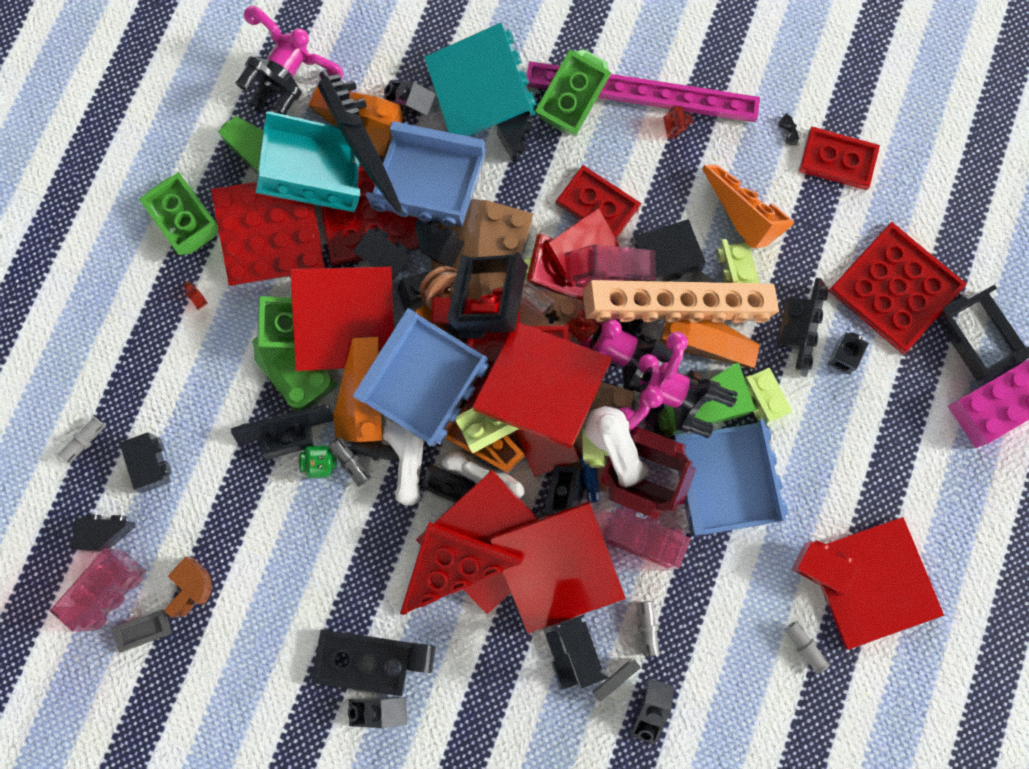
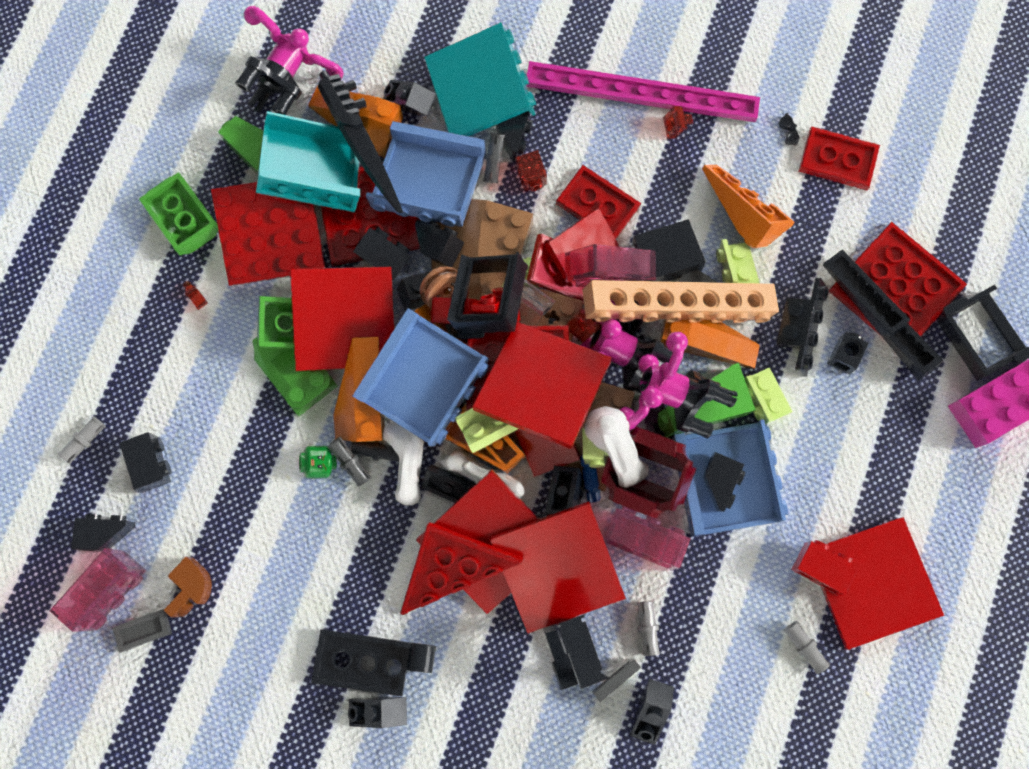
(285, 432): black bracket -> none
(494, 157): none -> dark grey pin
(531, 171): none -> clear red brick
(573, 91): bright green slope -> none
(721, 478): none -> black slope
(883, 315): none -> black slope

